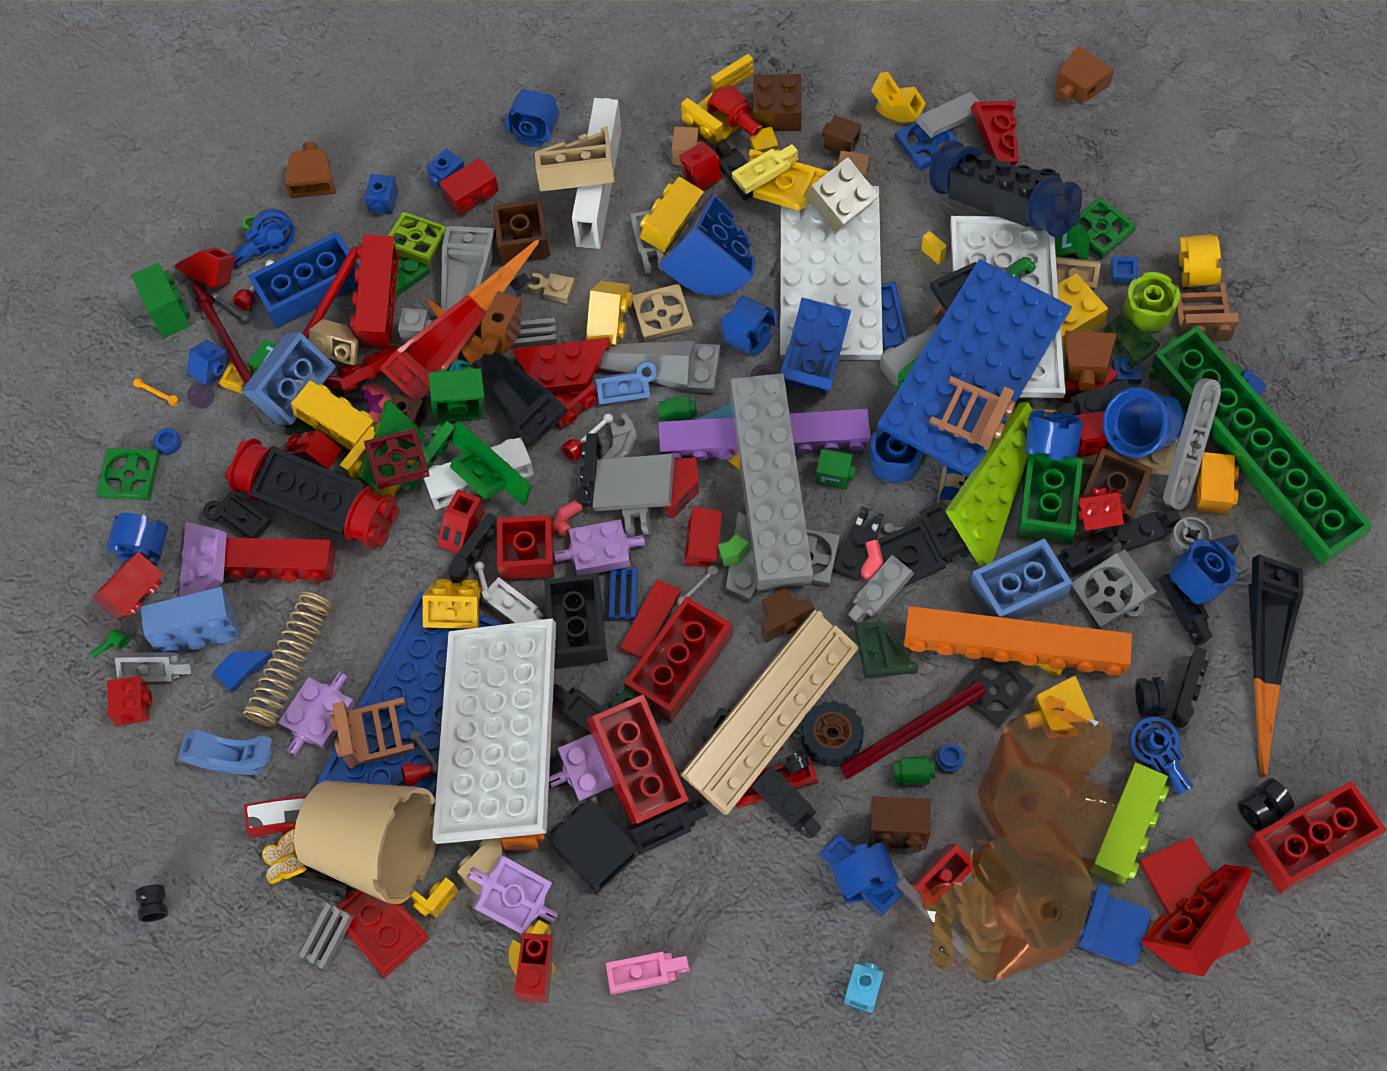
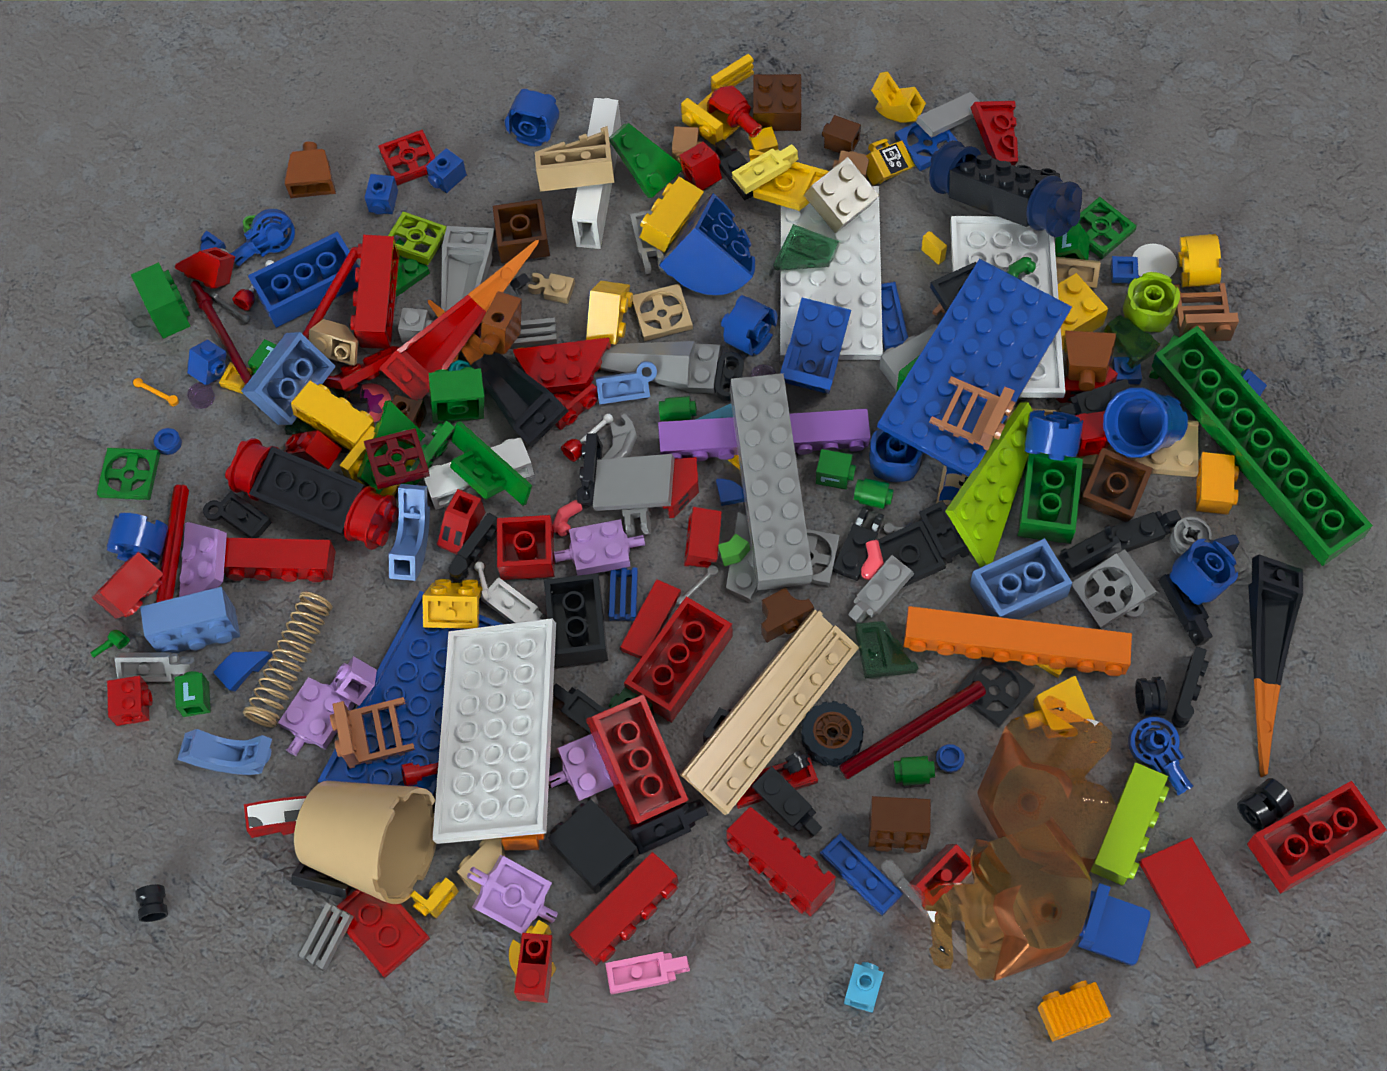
(173, 542): none -> red axle
(192, 694): none -> green brick
(210, 241): none -> blue tile
(282, 859): yellow animal -> none
(355, 680): none -> lavender brick
(412, 534): none -> medium blue arch
(414, 170): none -> red piece
(415, 737): dark grey hinge -> none
(469, 186): red brick -> none
(624, 908): none -> red brick
(644, 159): none -> green wing
(725, 375): none -> black plate
(729, 492): none -> blue tile
(780, 862): none -> red wedge
(805, 250): none -> clear green wing
(864, 872): blue brick -> none
(873, 493): none -> green brick
(887, 161): none -> yellow piece
(1074, 1010): none -> light orange brick
(1082, 77): dark orange torso -> none
(1101, 508): red head -> none
(1155, 259): none -> white sticker
(1195, 429): light grey piece -> none
(1197, 929): red wedge -> none

